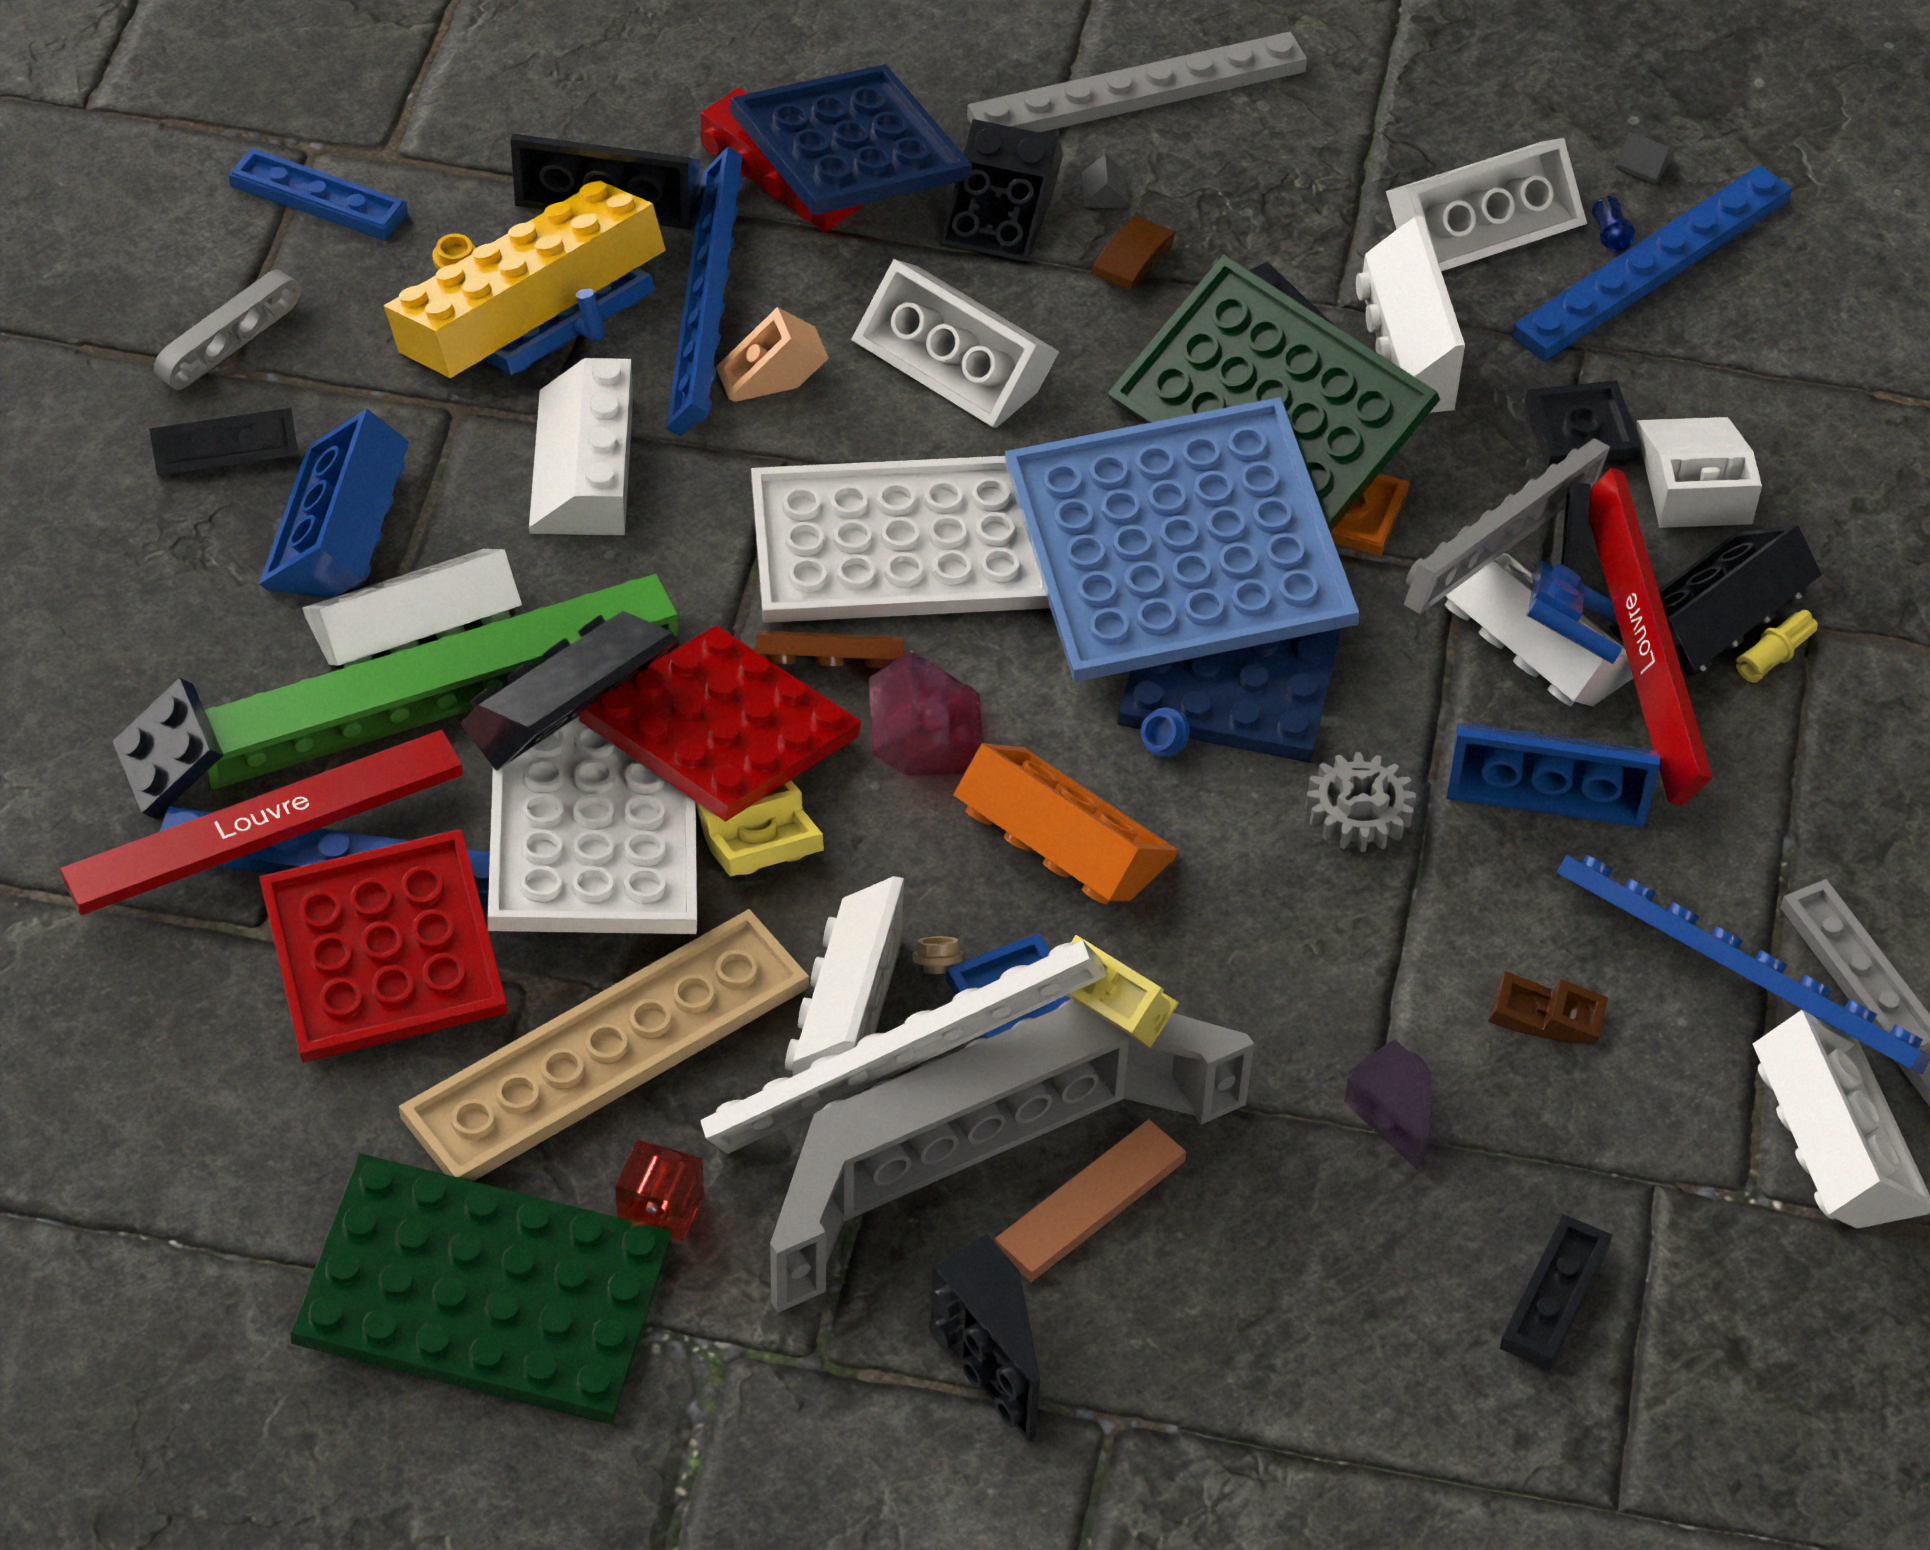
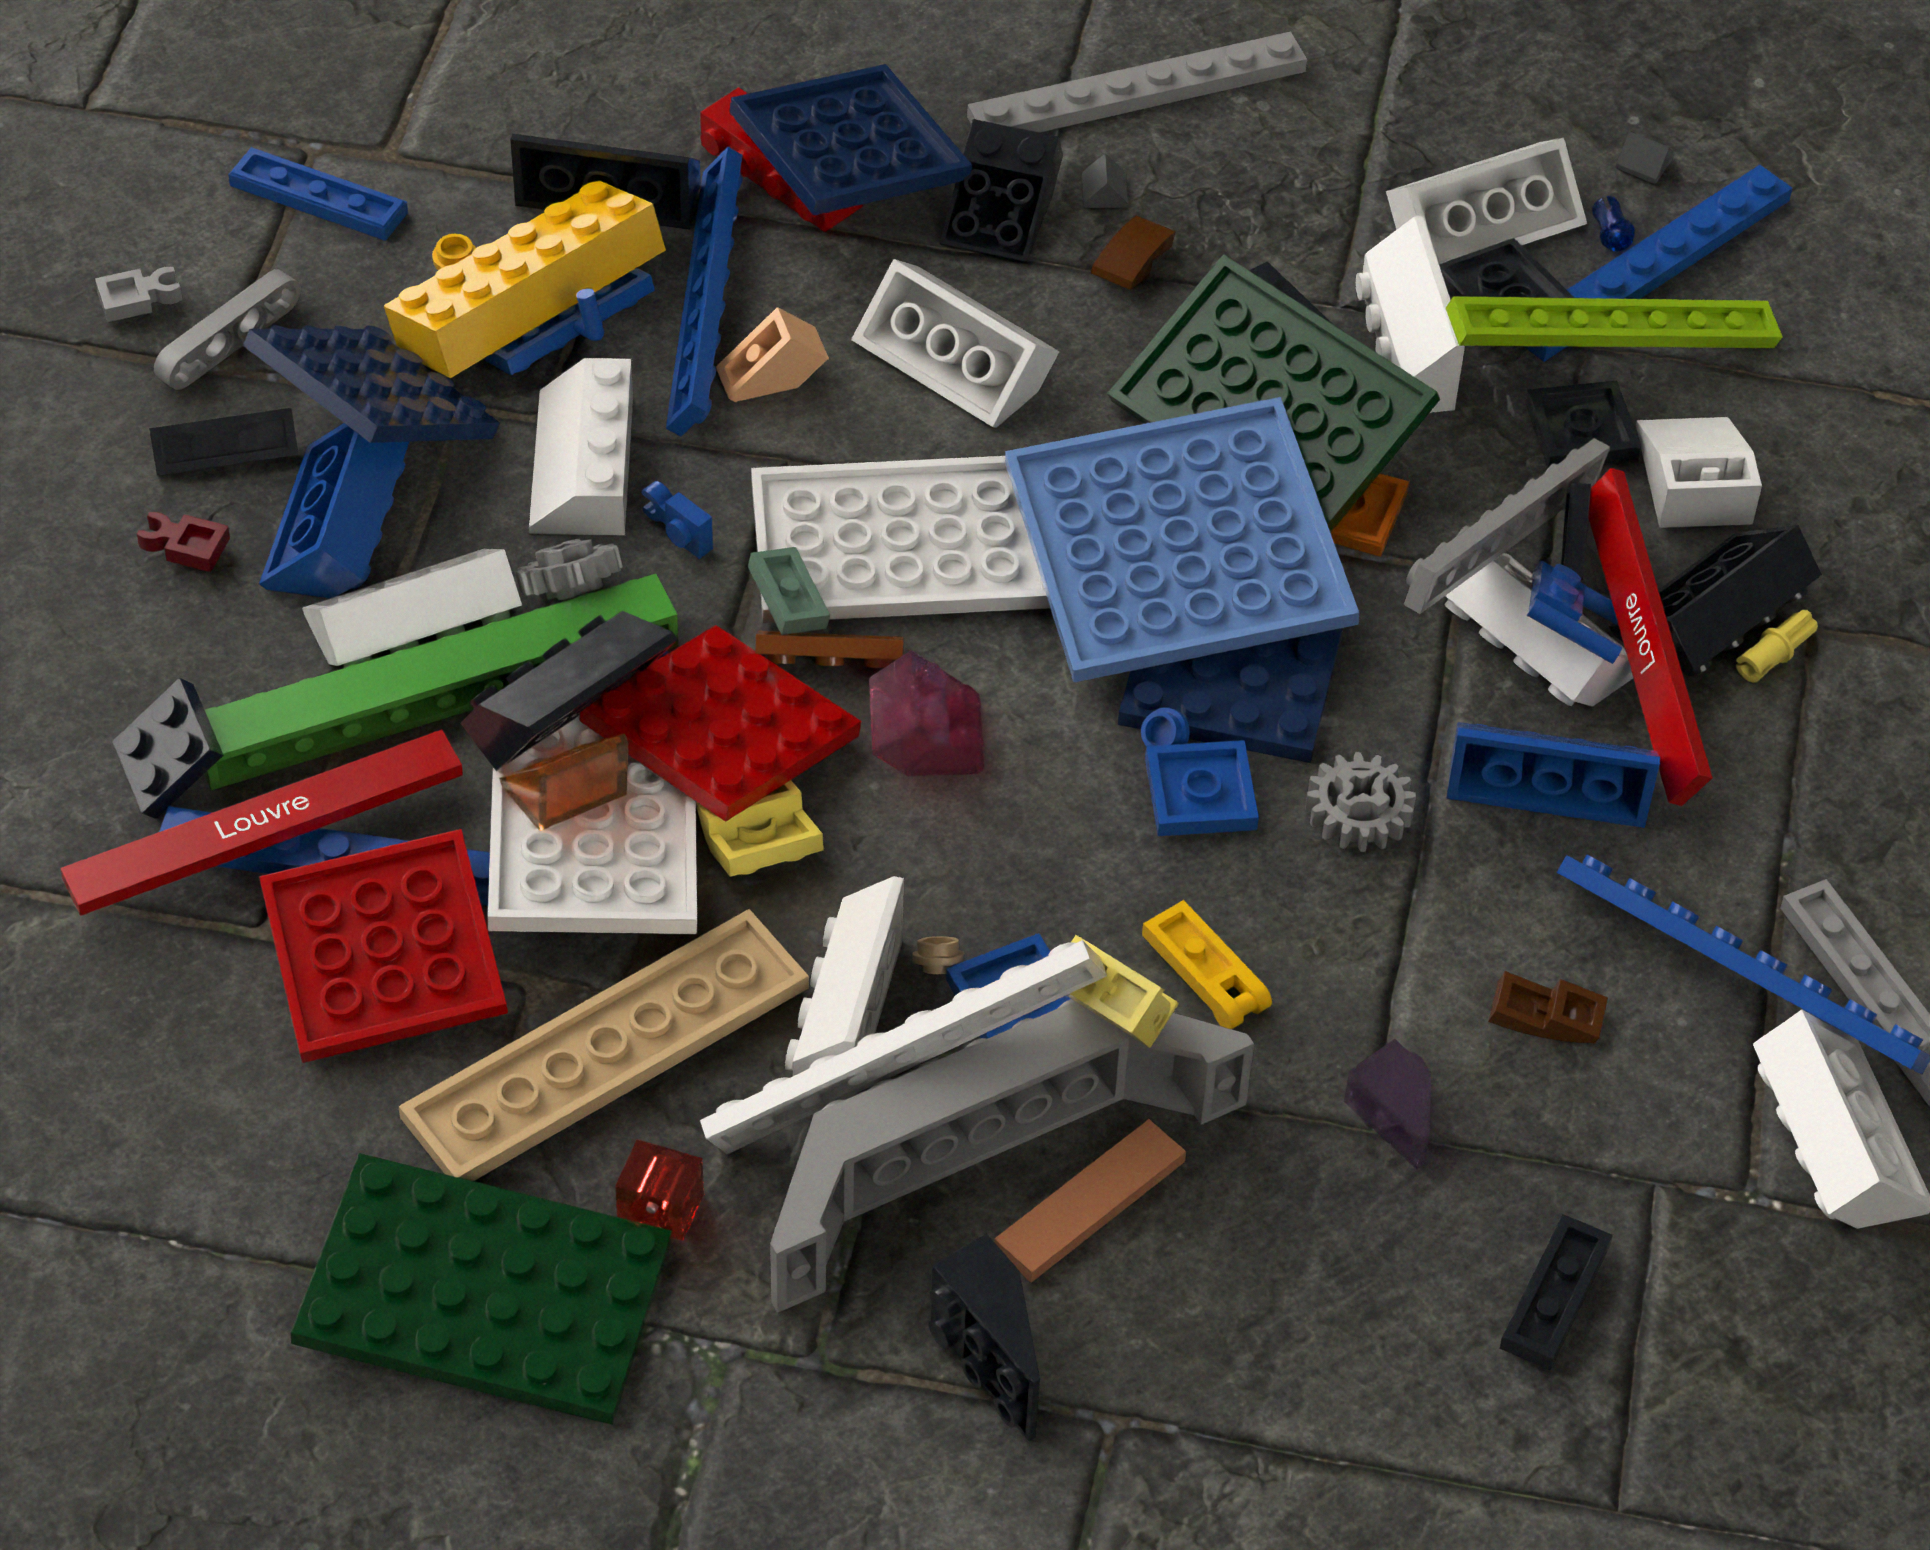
(131, 294): none -> light grey plate
(189, 543): none -> dark red plate
(372, 384): none -> dark blue plate
(569, 569): none -> light grey gear
(570, 781): none -> clear orange slope
(684, 521): none -> blue plate
(788, 590): none -> sand green plate
(1062, 823): orange slope -> none
(1201, 788): none -> blue plate
(1206, 964): none -> yellow plate
(1500, 272): none -> black tile
(1612, 322): none -> lime plate

